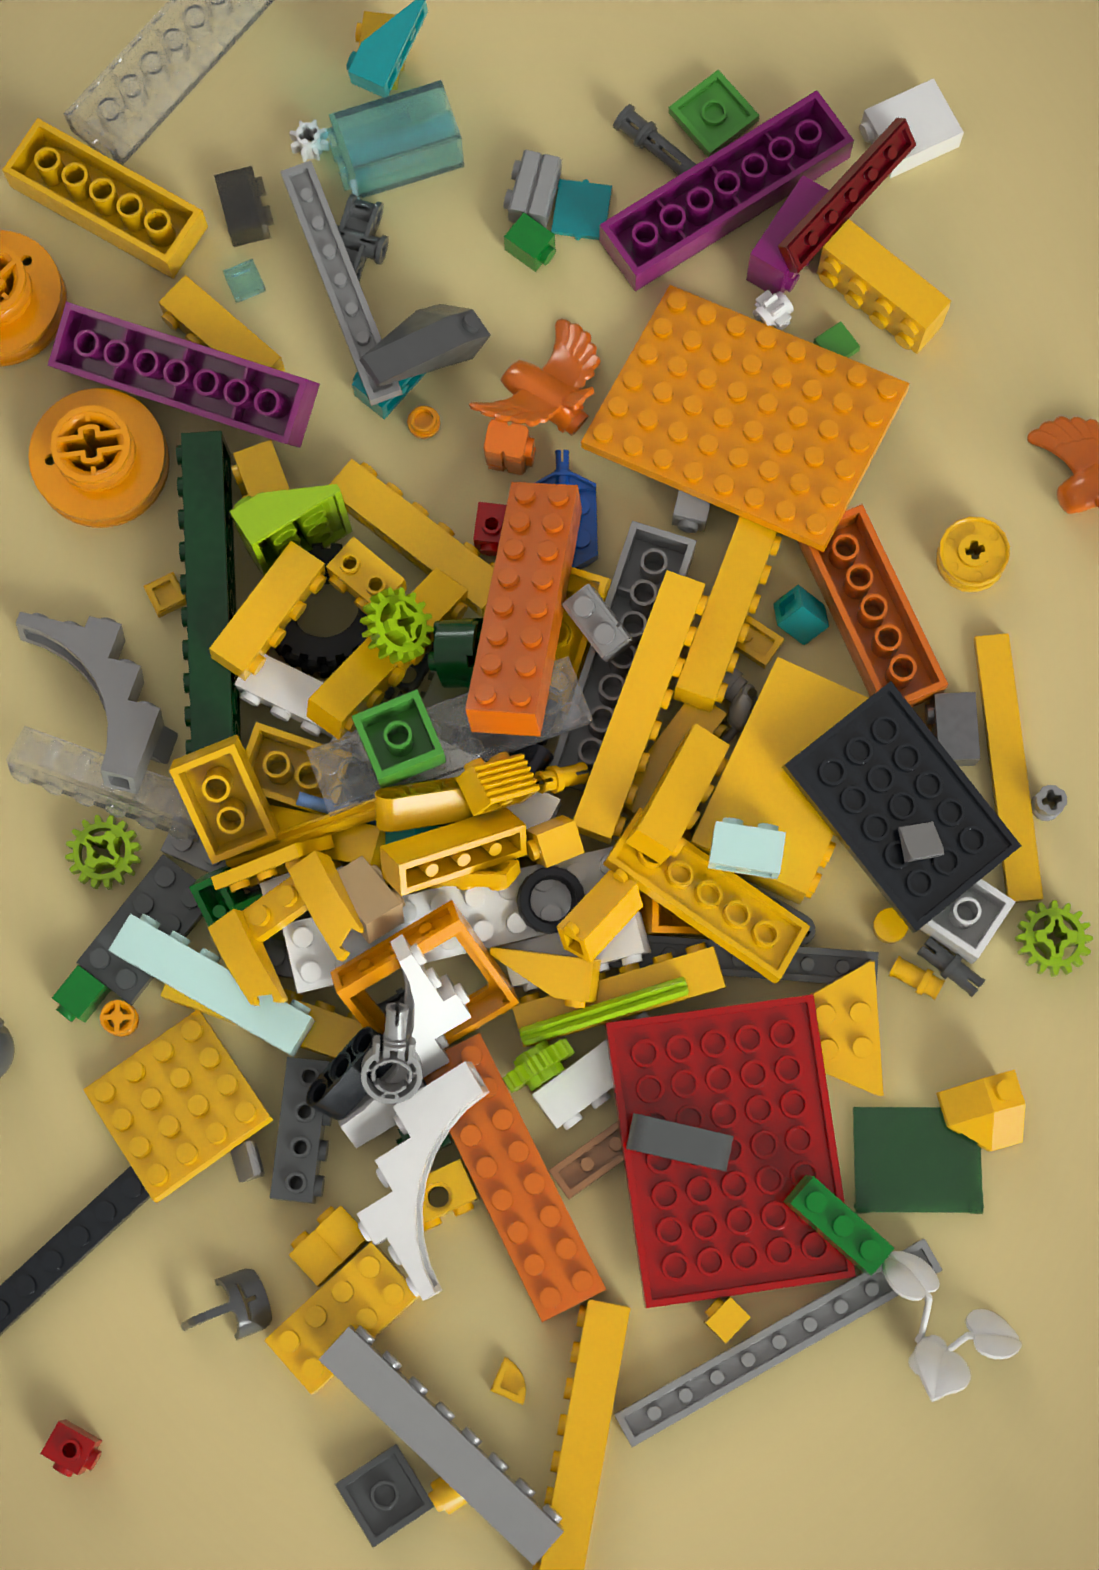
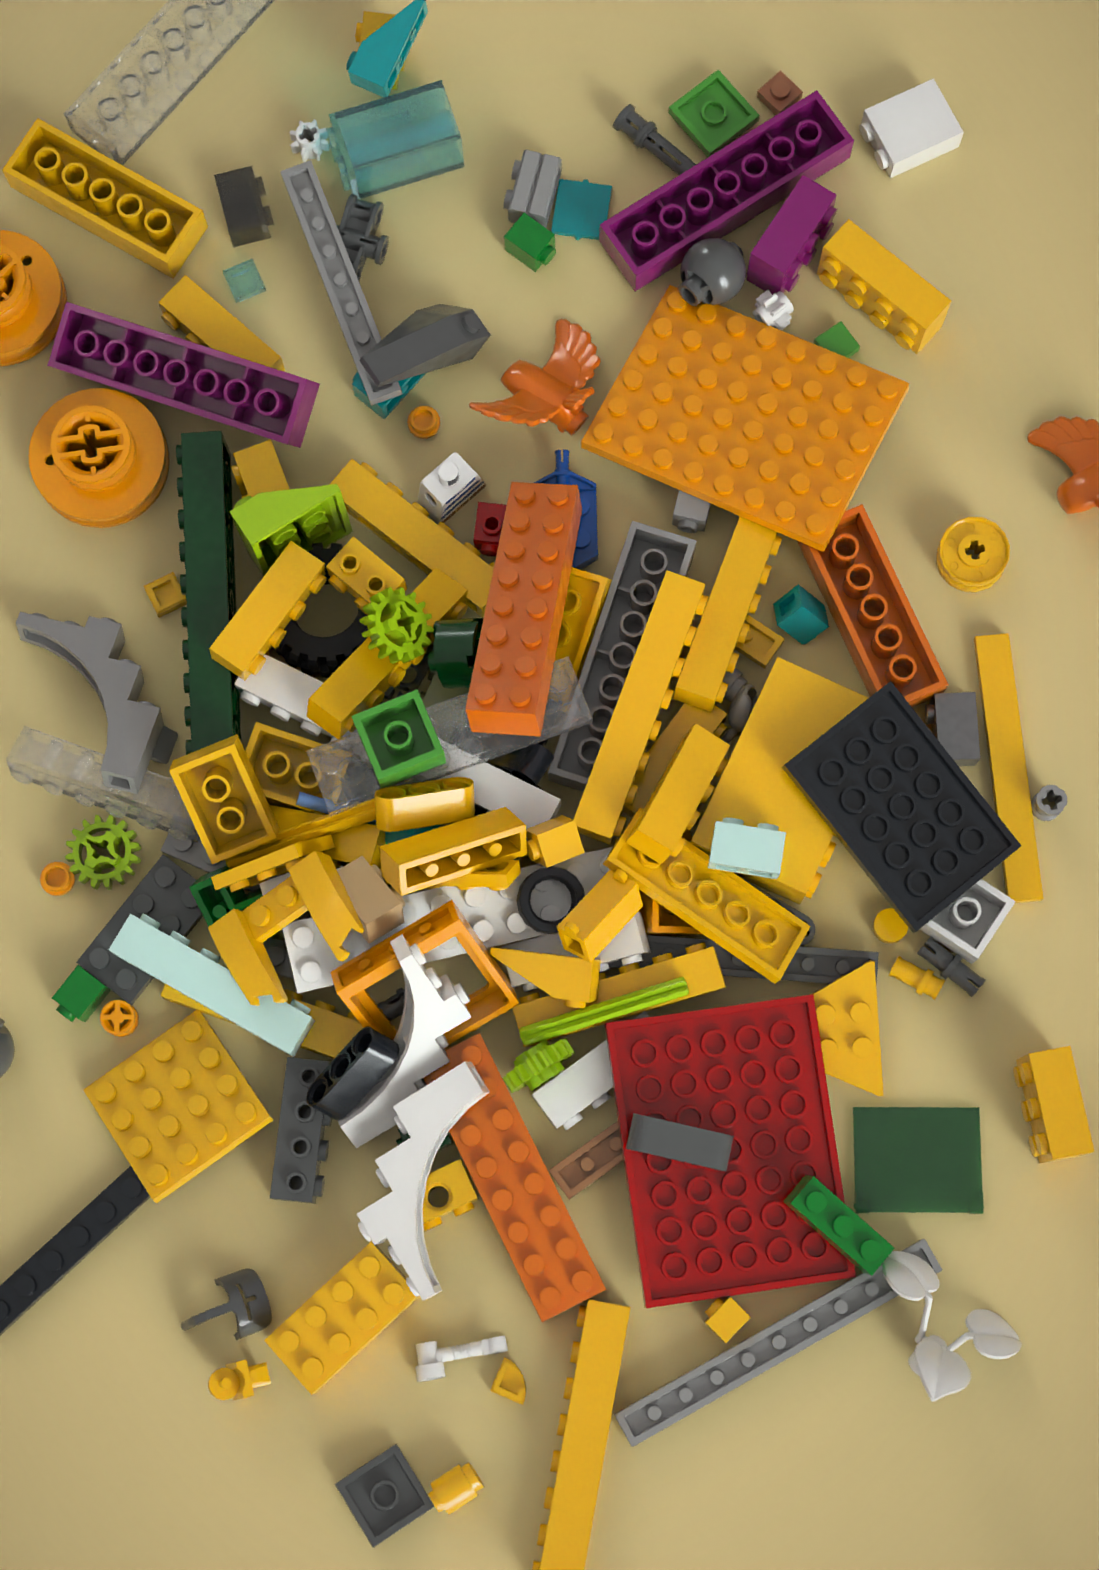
(57, 879): none -> light orange plate
(72, 1449): red brick -> none
(237, 1380): none -> yellow hips
(247, 1161): light grey slope -> none
(328, 1245): yellow brick -> none
(393, 1052): light grey pin -> none
(432, 1359): none -> white brick
(442, 1444): light grey brick -> none
(451, 487): none -> white torso
(497, 783): yellow brick -> none
(509, 447): orange brick -> none
(558, 778): yellow pin -> none
(598, 623): light grey brick -> none
(712, 272): none -> dark grey brick
(779, 93): none -> nougat plate
(847, 195): dark red tile -> none
(920, 842): light grey slope -> none
(986, 1110): yellow slope -> none
(1053, 1105): none -> yellow brick
(1069, 938): lime gear -> none

